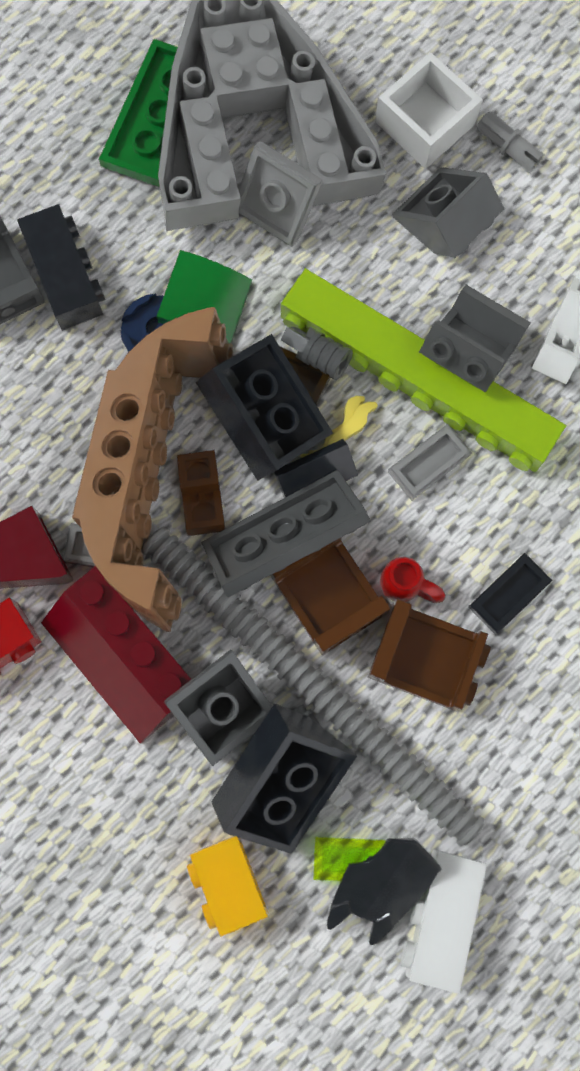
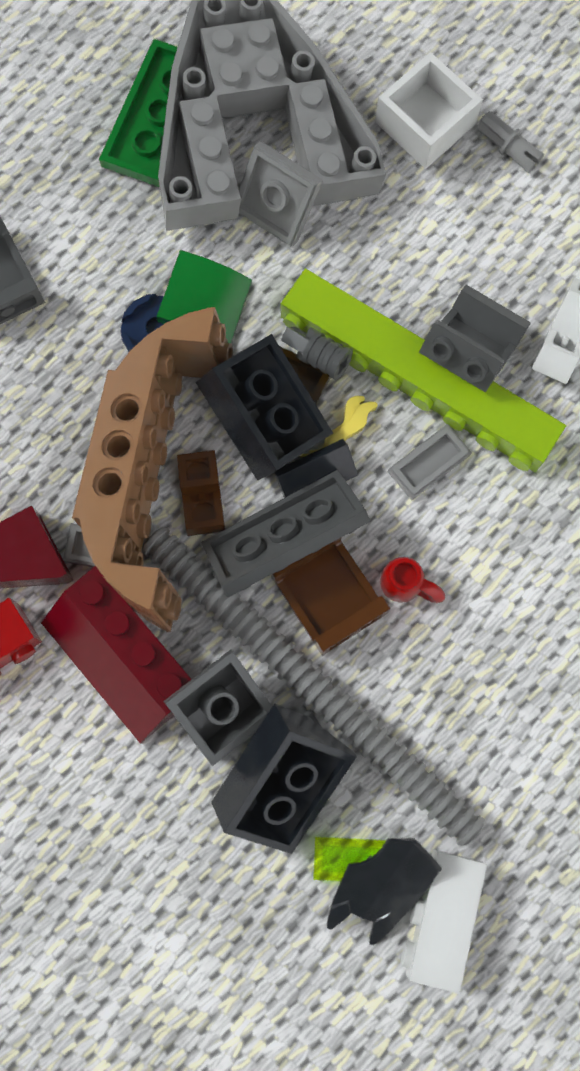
(62, 266): black brick -> none
(227, 885): yellow brick -> none
(429, 657): reddish brown panel -> none
(450, 210): dark grey slope -> none
(510, 593): black tile -> none

